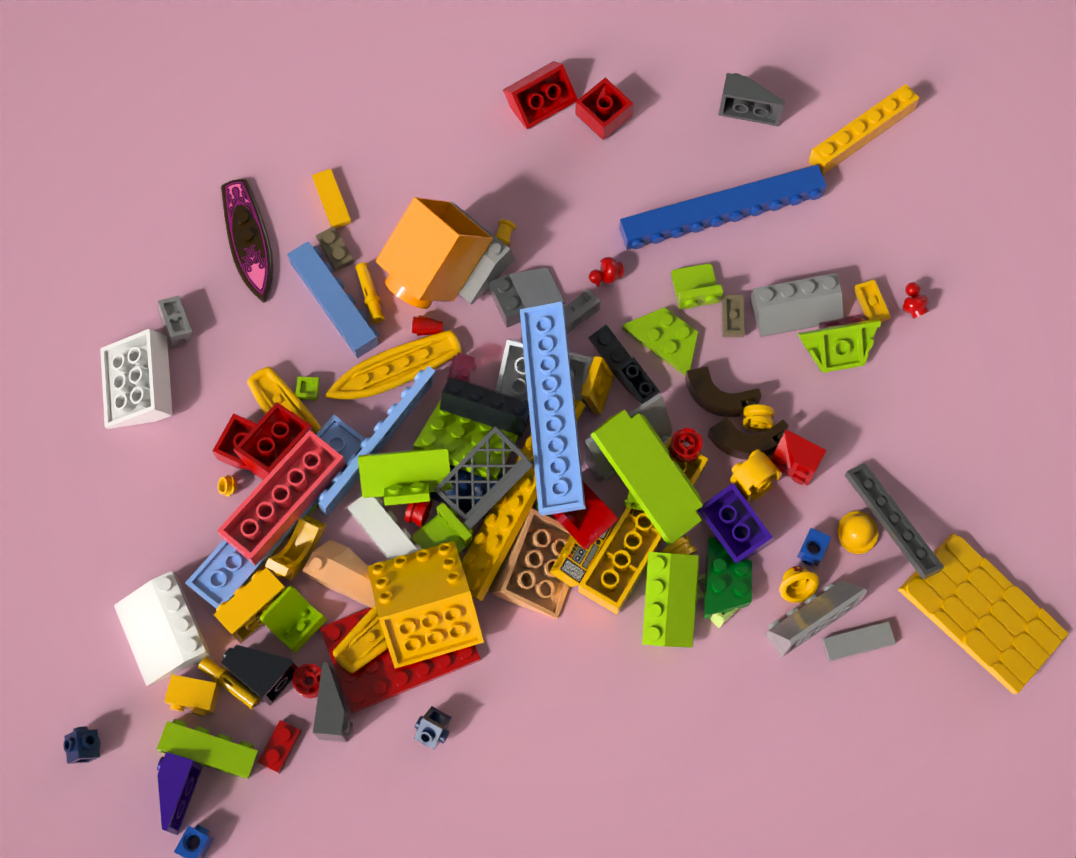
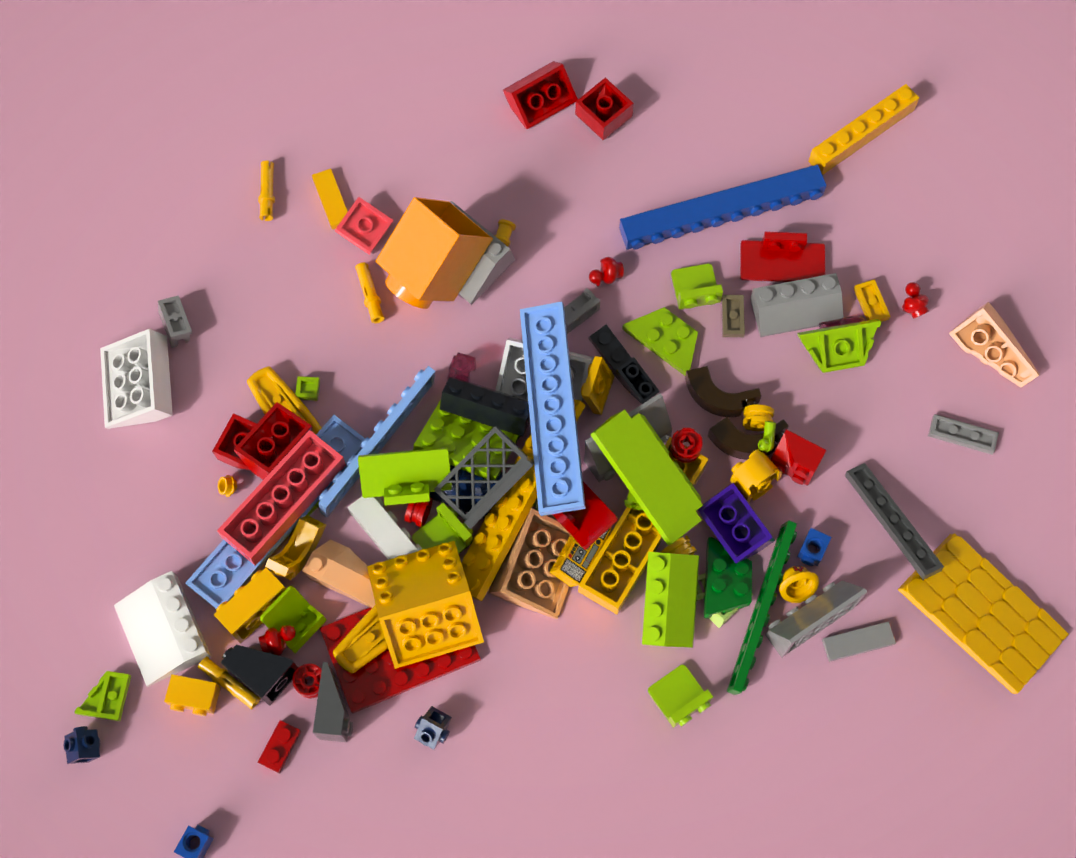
(106, 698): none -> lime wing
(176, 786): dark purple slope -> none
(207, 749): lime wedge -> none
(247, 237): dark brown piece -> none
(266, 196): none -> yellow pin
(273, 640): none -> red animal
(333, 300): medium blue brick -> none
(334, 248): dark tan plate -> none
(364, 225): none -> coral plate
(395, 366): yellow piece -> none
(426, 326): red cone -> none
(523, 291): dark grey slope -> none
(679, 696): none -> lime bracket
(749, 101): dark grey slope -> none
(760, 613): none -> green plate
(767, 443): none -> lime arm
(781, 258): none -> red bracket
(857, 532): yellow hat -> none
(963, 434): none -> light grey tile
(994, 344): none -> light nougat wedge

